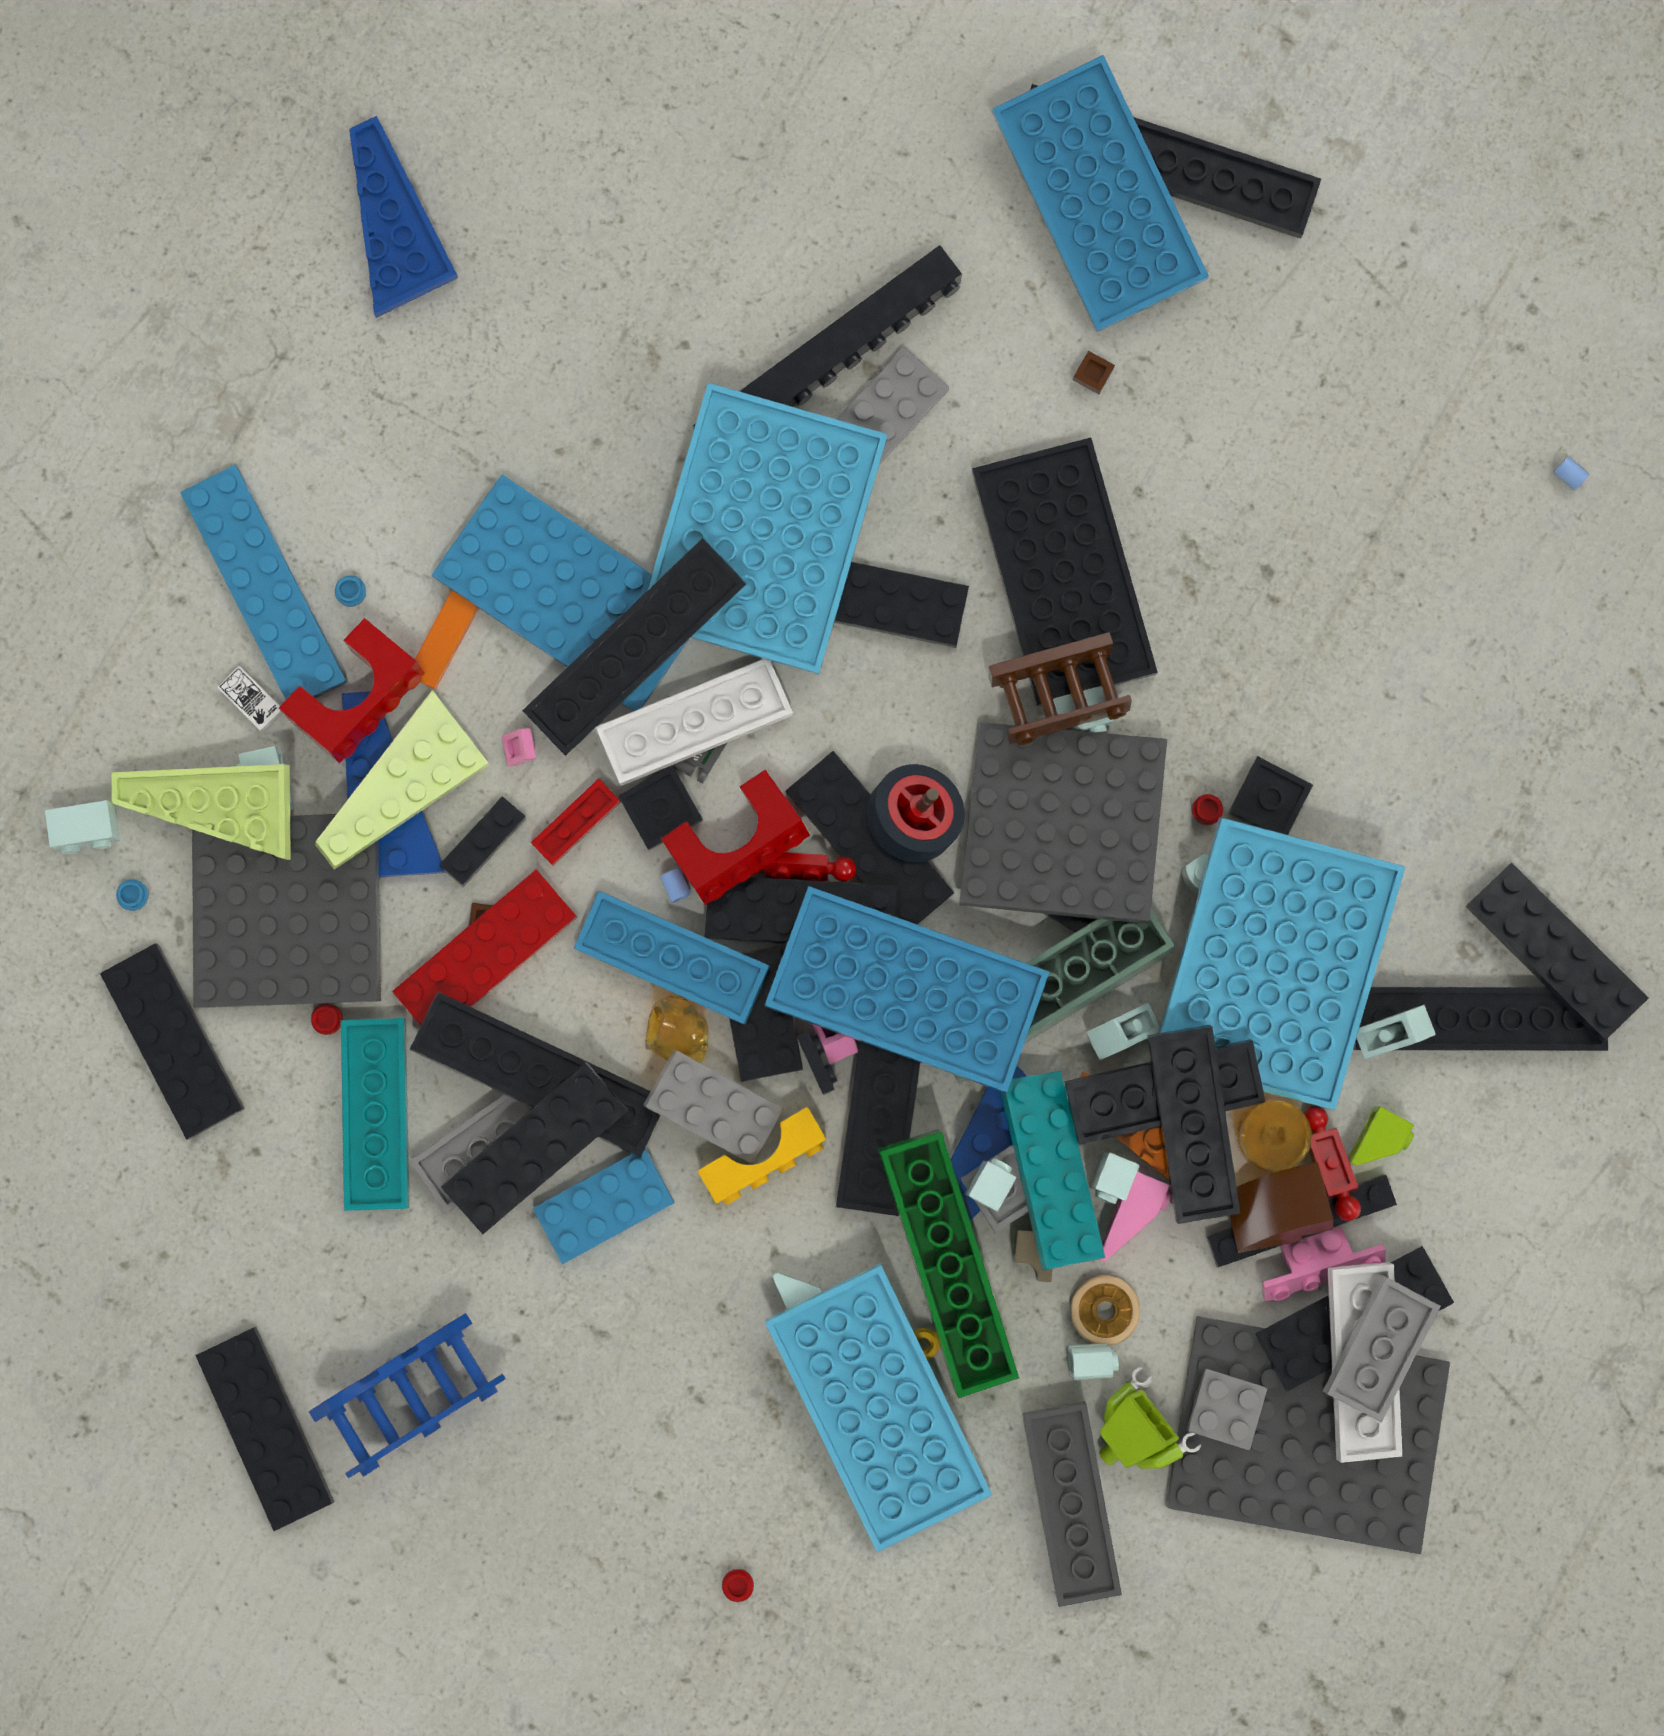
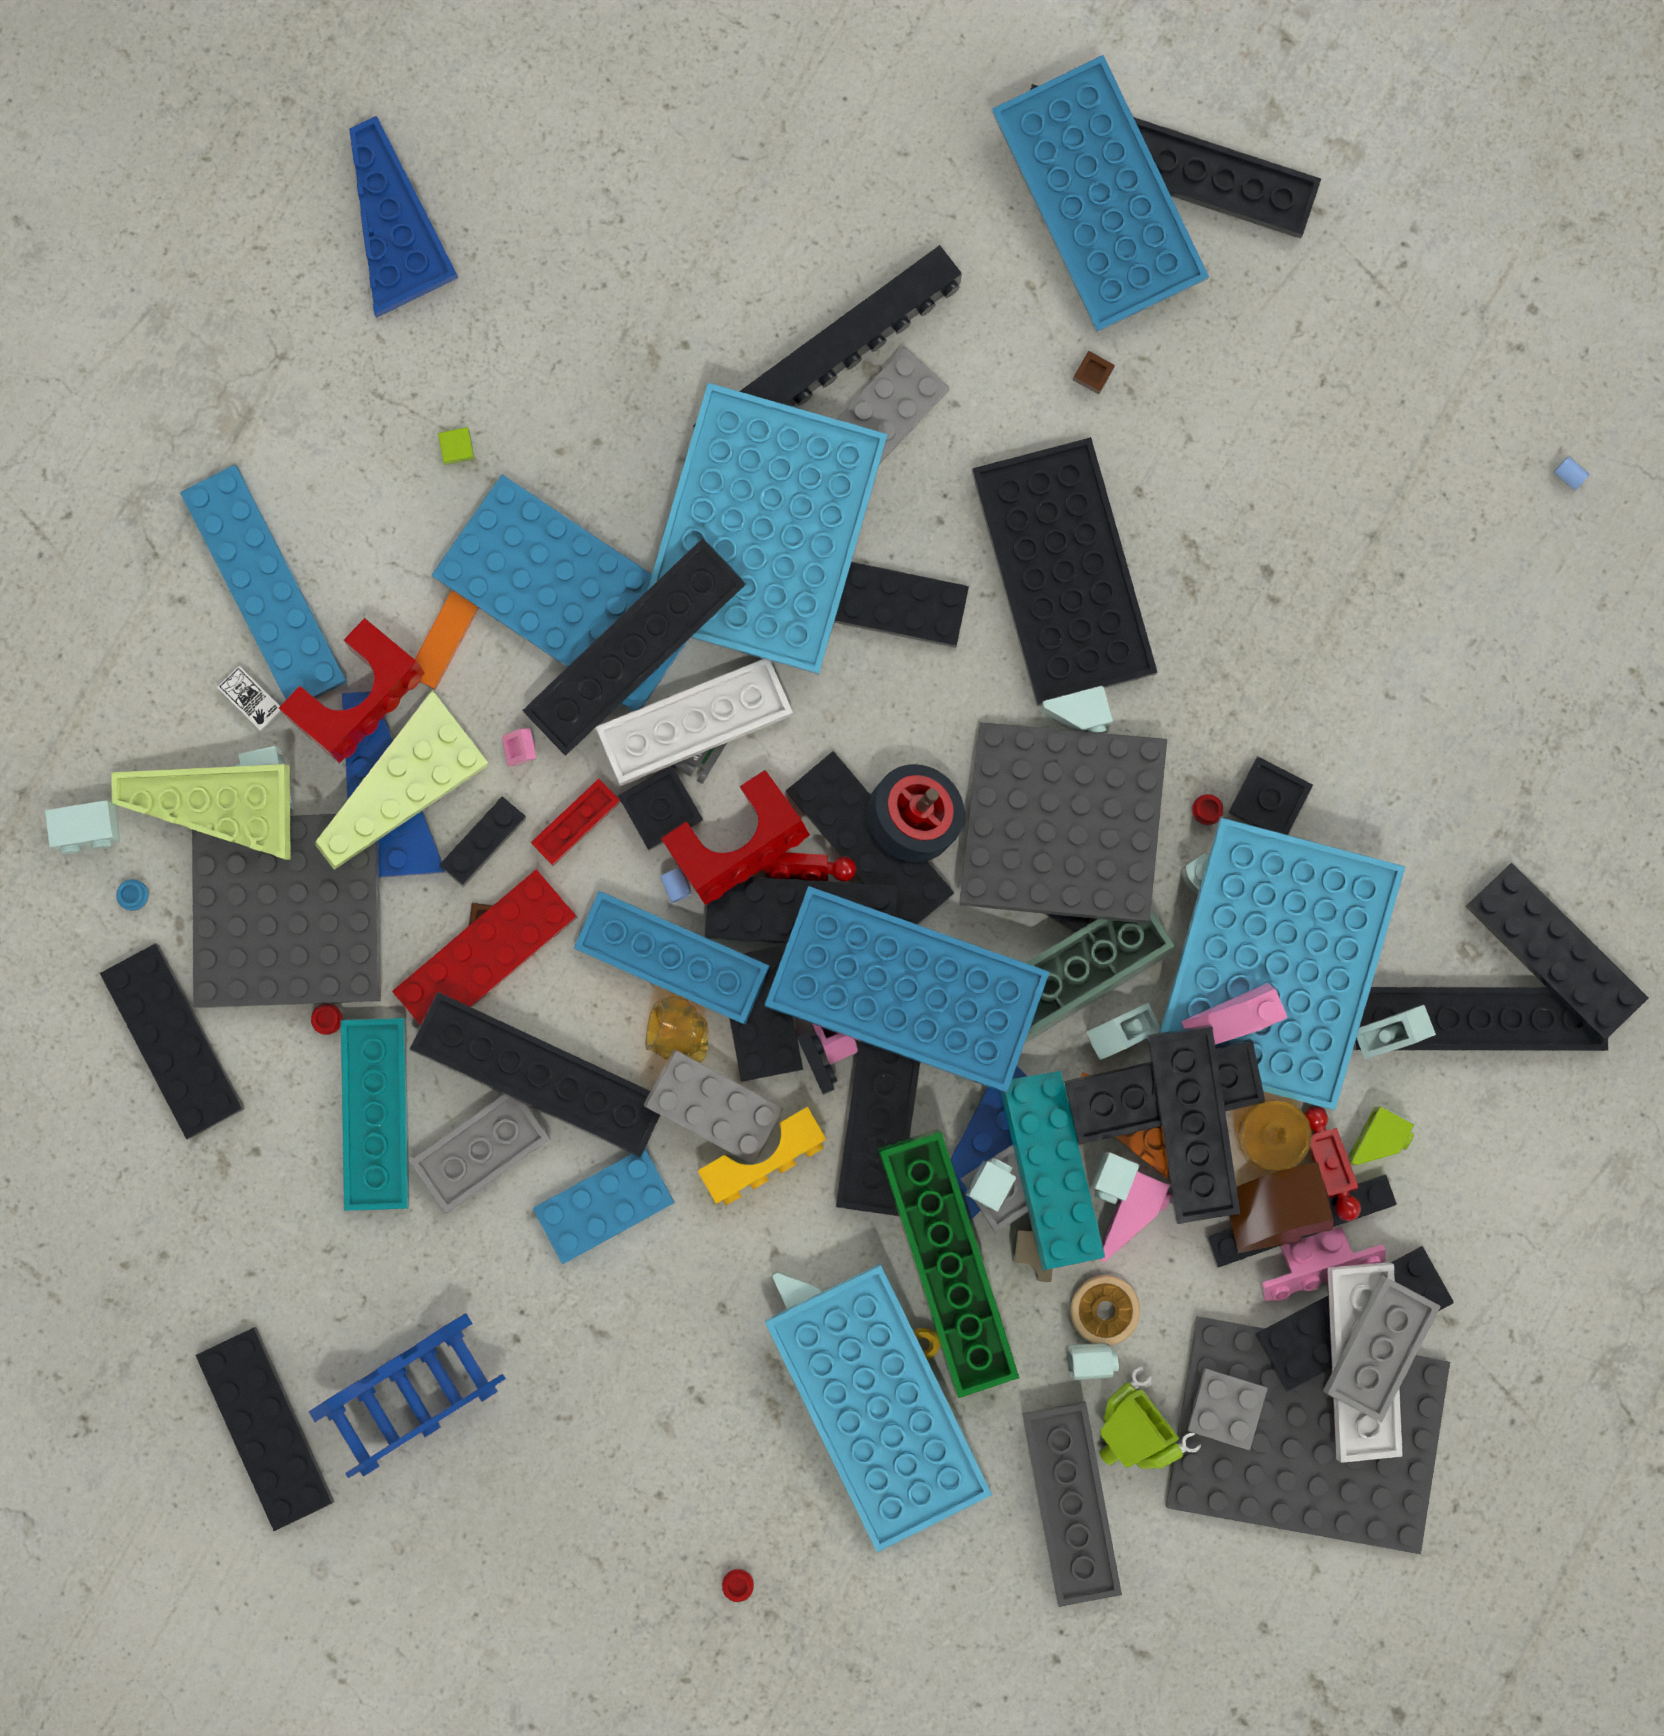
(350, 591): dark azure plate -> none
(456, 446): none -> lime tile
(534, 1148): black plate -> none
(1066, 659): reddish brown fence -> none
(1241, 1014): none -> bright pink slope

